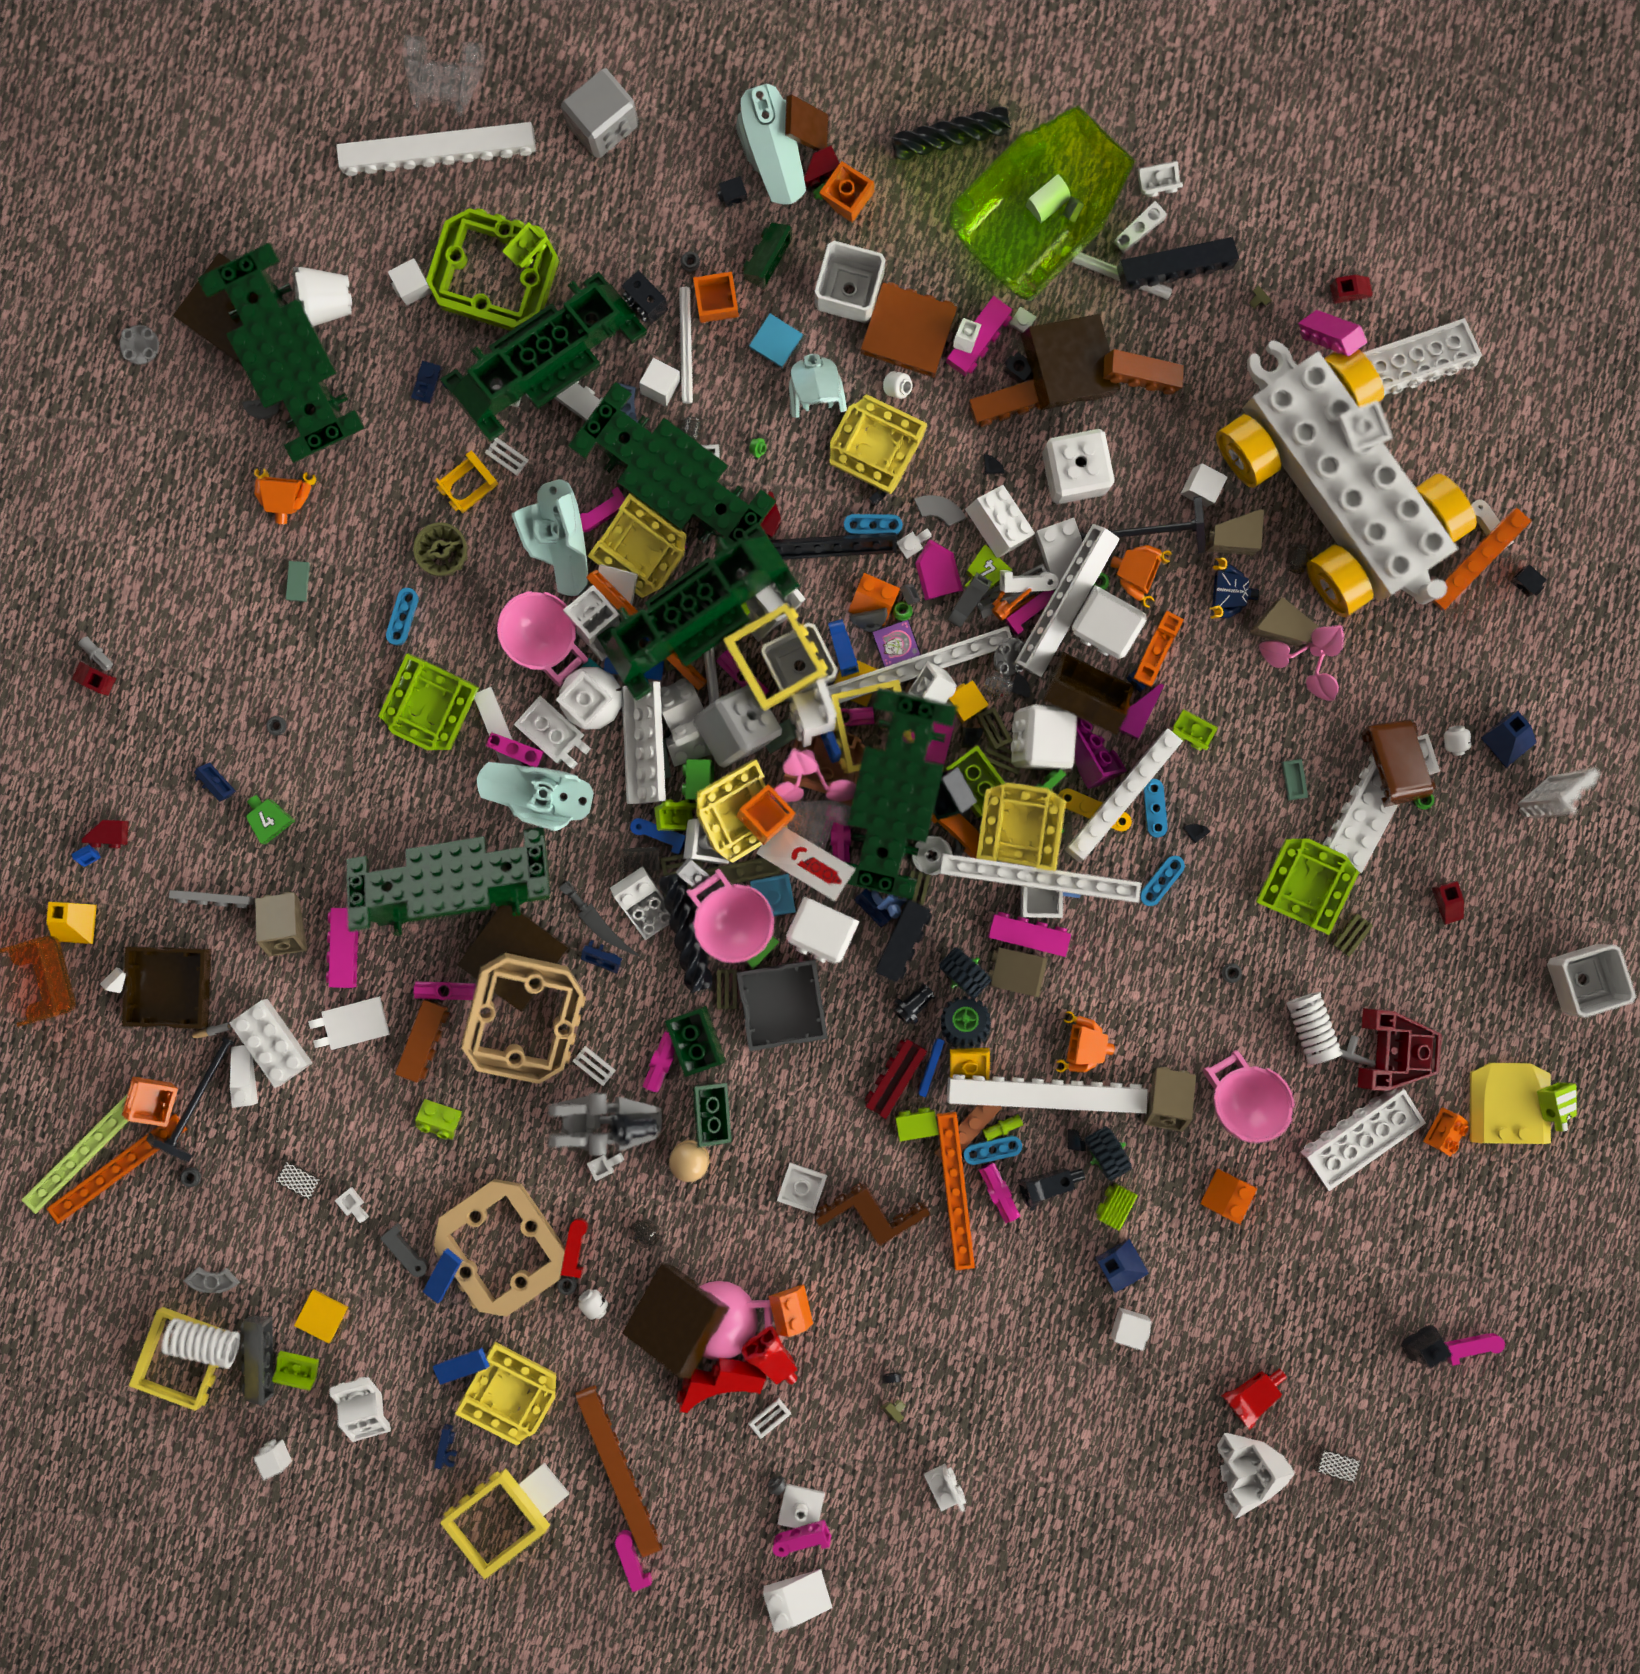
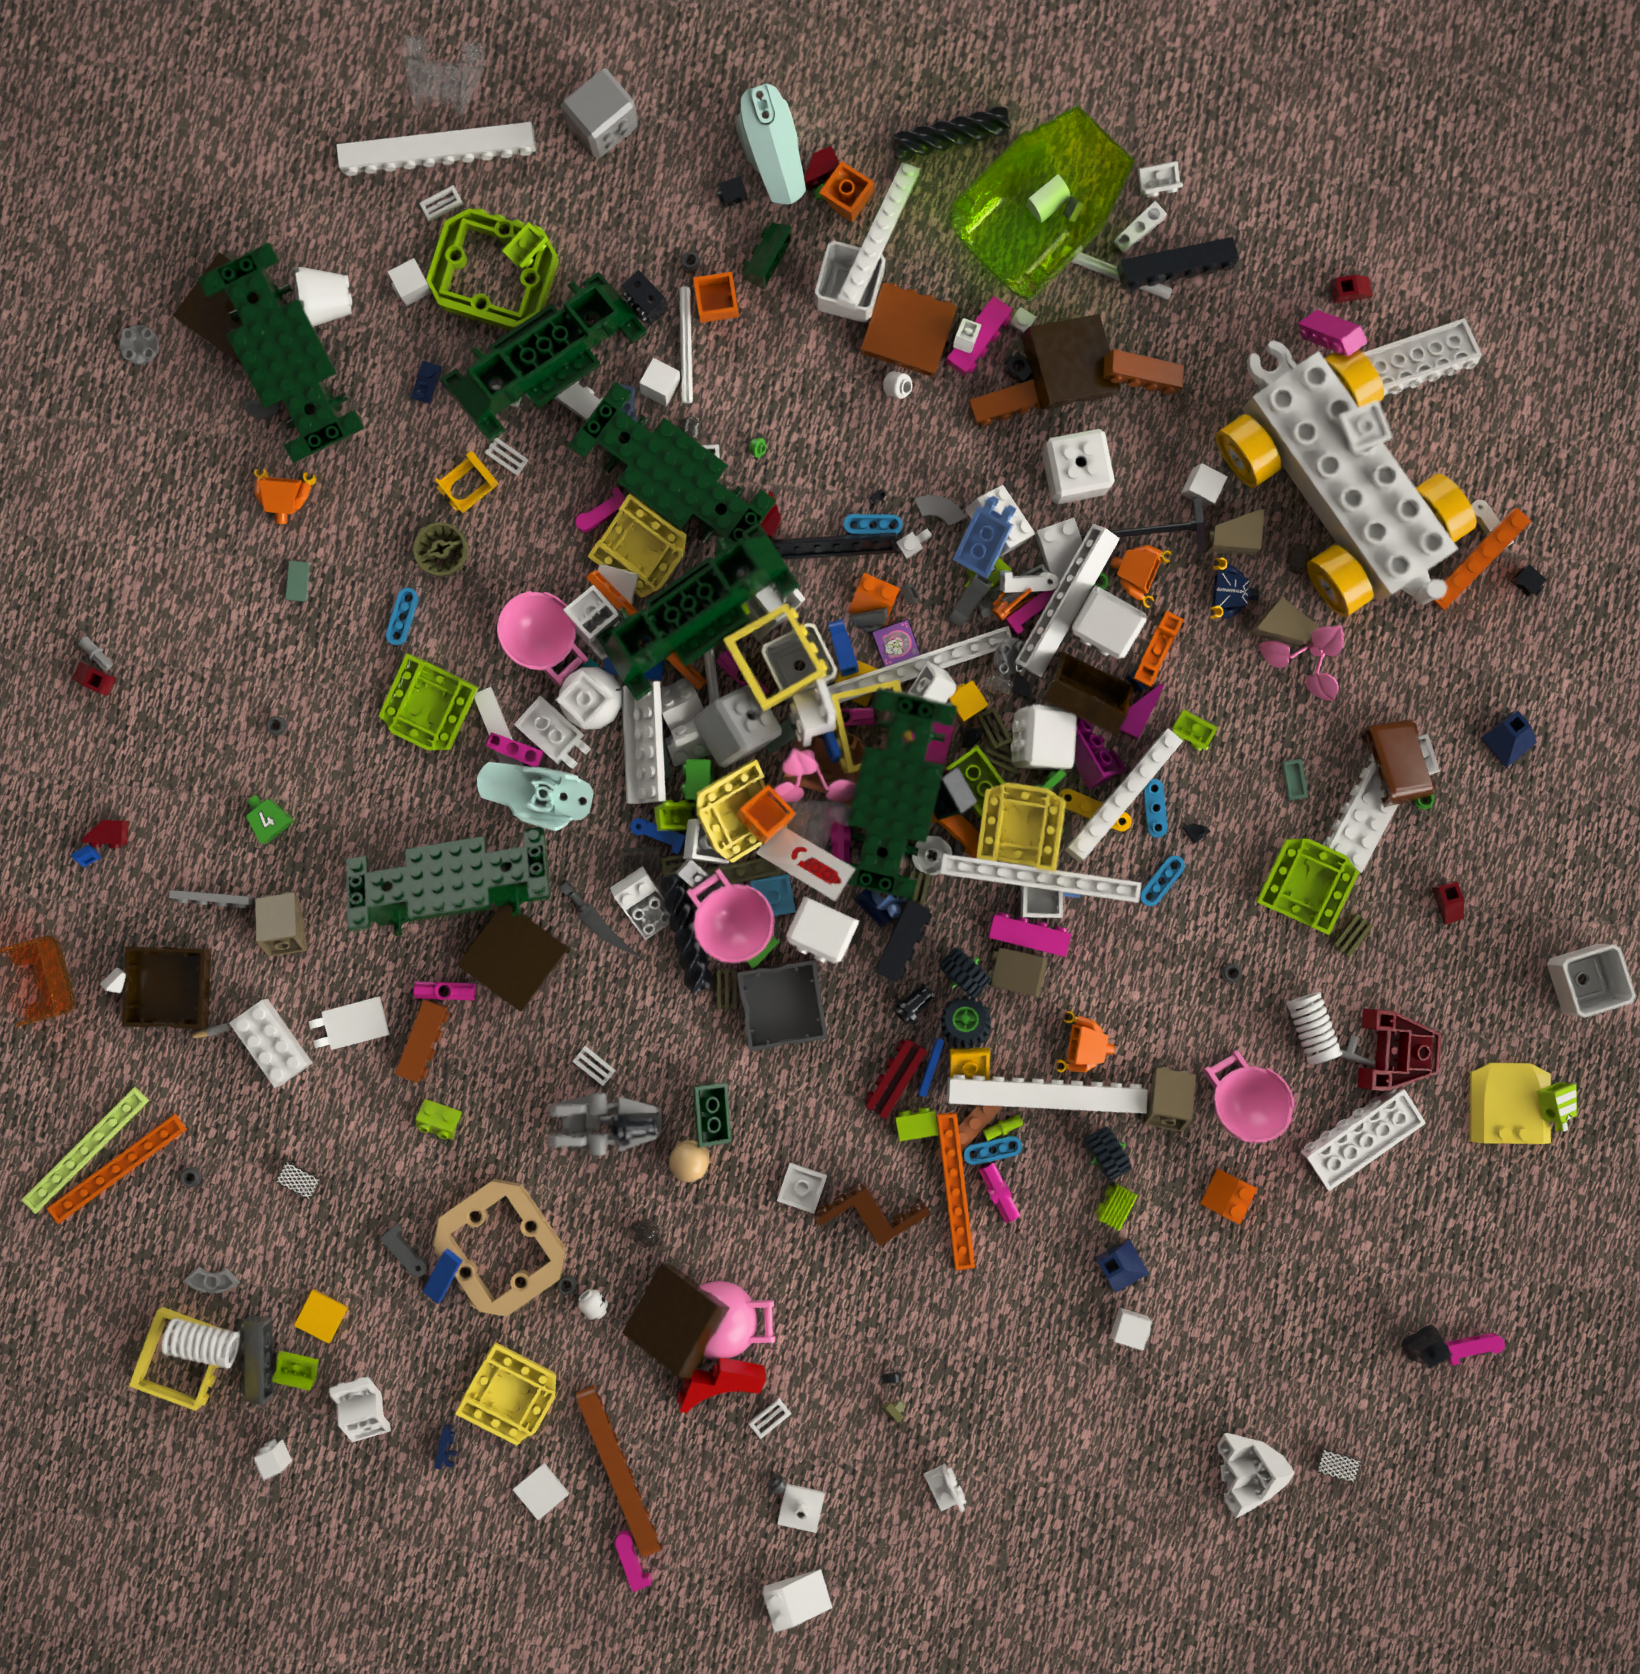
(71, 921): yellow slope -> none
(149, 1101): orange piece -> none
(170, 1145): black tile -> none
(214, 782): dark blue plate -> none
(242, 1078): white slope -> none
(343, 951): dark pink brick -> none
(350, 1203): white plate -> none
(458, 202): none -> white tile
(461, 1366): blue tile -> none
(523, 1502): light yellow window -> none
(525, 1067): tan panel -> none
(555, 535): light aqua piece -> none
(573, 1248): red leg -> none
(601, 959): dark blue plate -> none
(602, 1165): white plate -> none
(660, 1063): dark pink piece -> none
(695, 1041): dark green slope -> none
(770, 1356): red piece -> none
(775, 340): medium azure tile -> none
(791, 1311): orange slope -> none
(802, 1538): dark pink leg -> none
(806, 123): reddish brown tile -> none
(815, 382): light aqua piece -> none
(878, 236): none -> white plate
(882, 449): light yellow wedge -> none
(902, 606): bright green plate -> none
(937, 571): dark pink tile -> none
(985, 537): none -> medium blue tile
(992, 465): black tile -> none
(1048, 1185): black piece -> none
(1075, 1141): black tile -> none
(1255, 1396): red piece -> none
(1261, 297): olive tile -> none
(1447, 1132): orange bracket -> none
(1457, 740): white head -> none
(1555, 792): white bracket -> none

